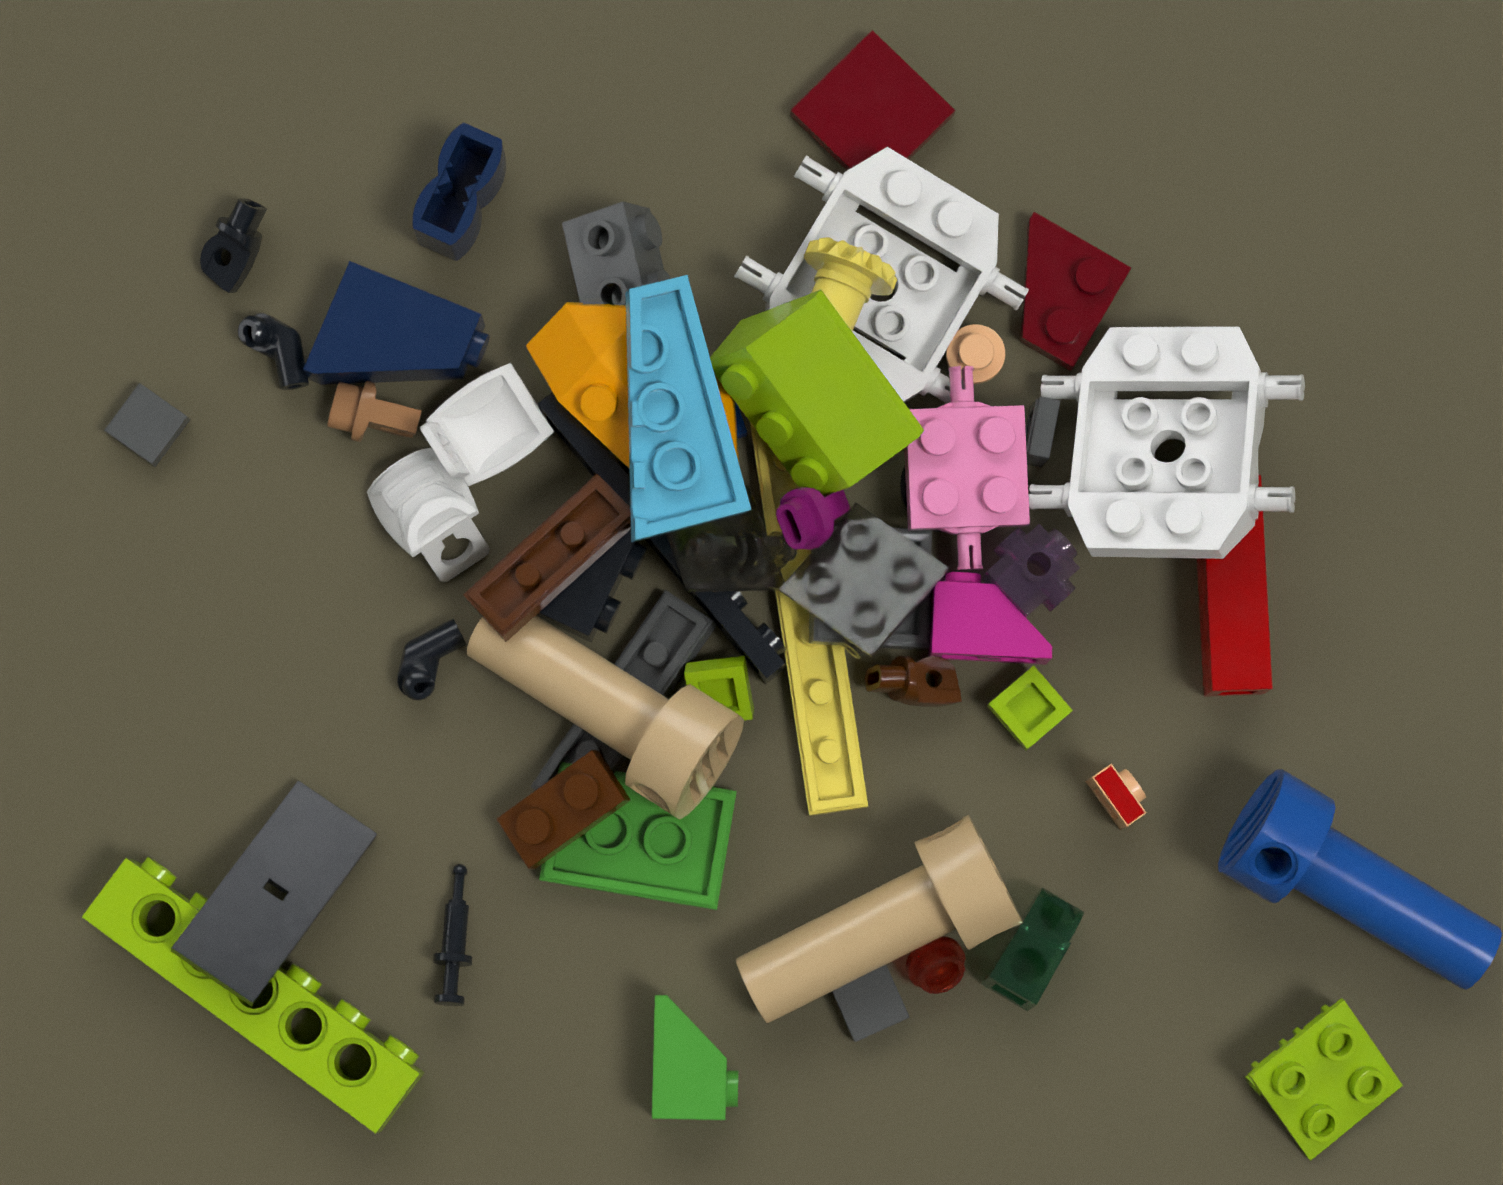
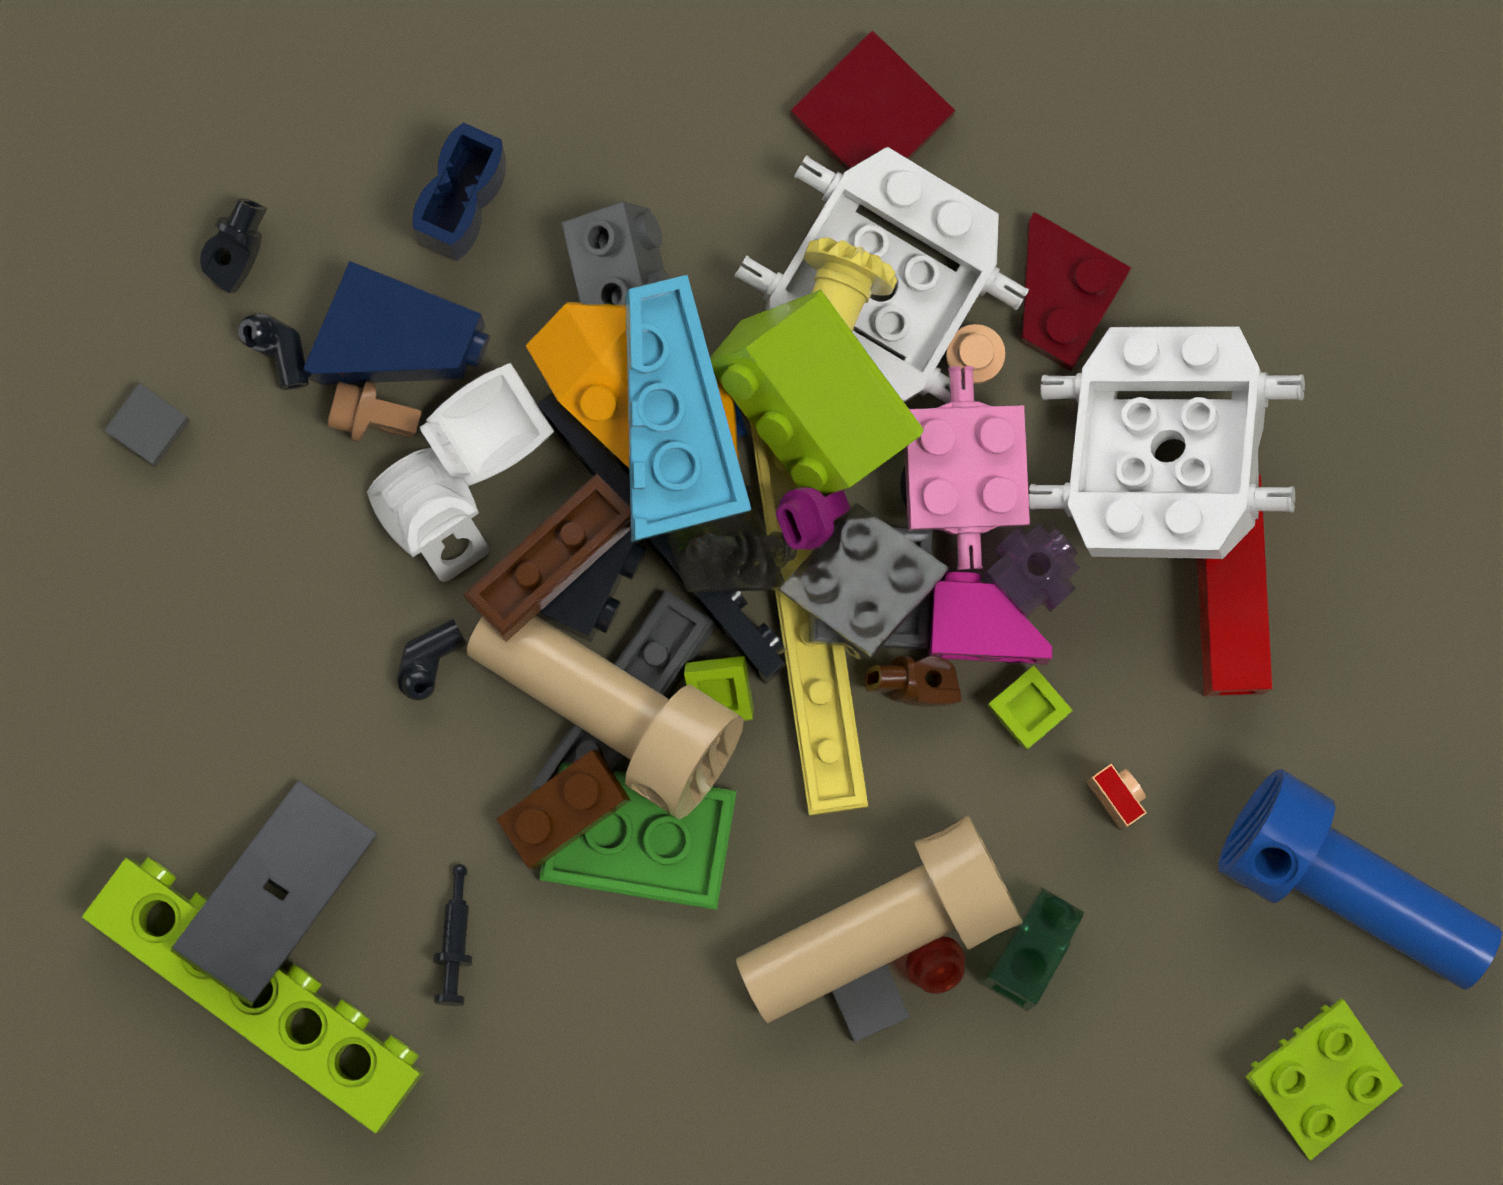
(688, 1069): bright green slope -> none
(1040, 430): dark grey tile -> none

